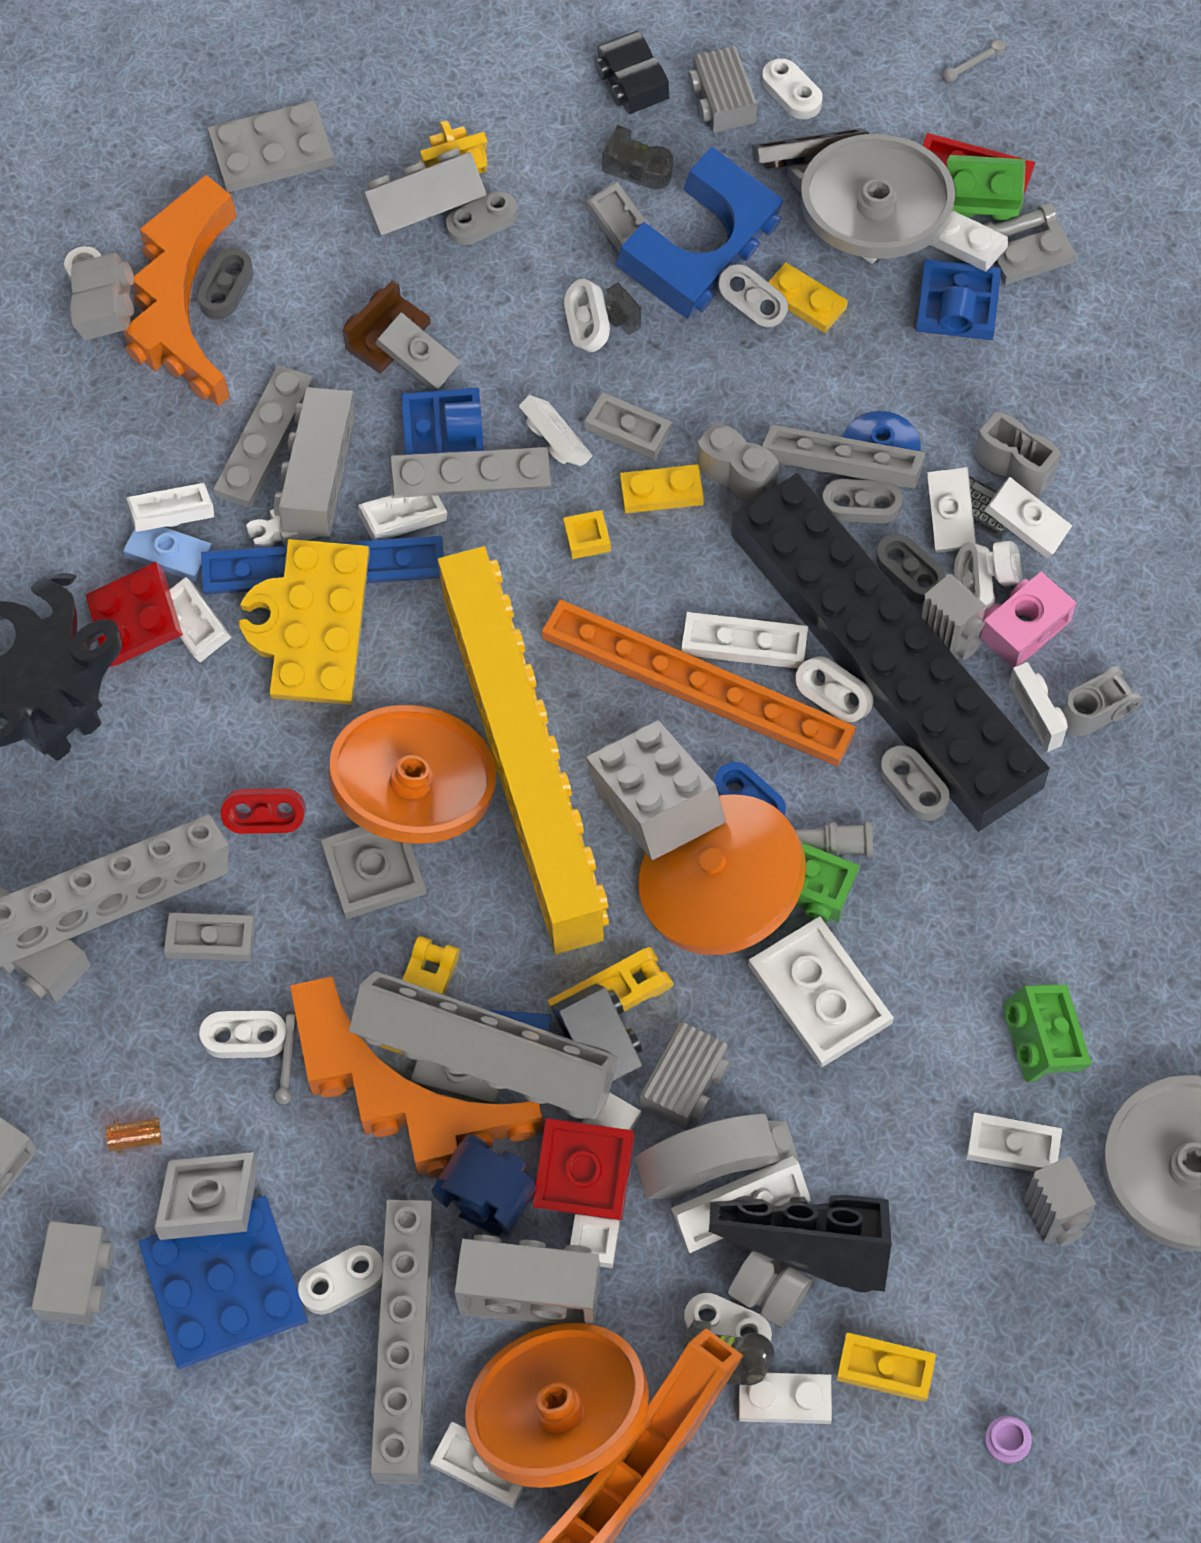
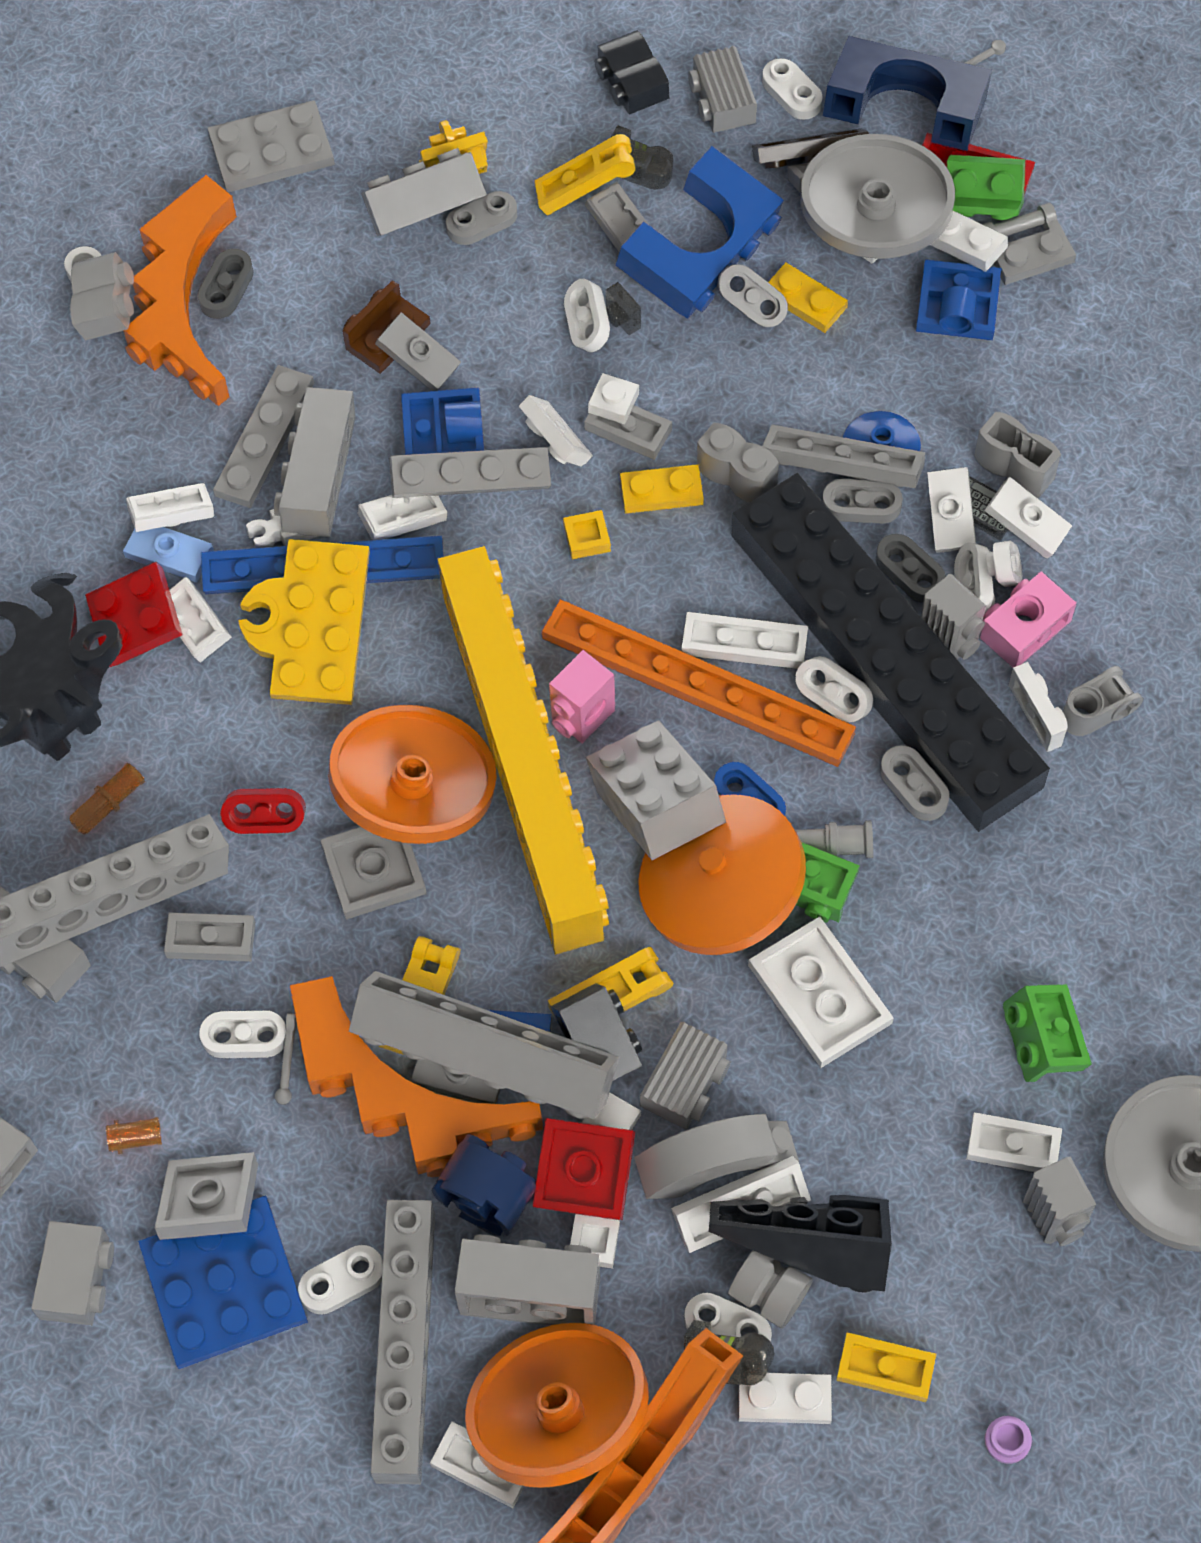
(106, 799): none -> clear orange axle
(581, 697): none -> bright pink brick
(585, 173): none -> yellow plate
(613, 398): none -> white plate
(874, 67): none -> dark blue arch

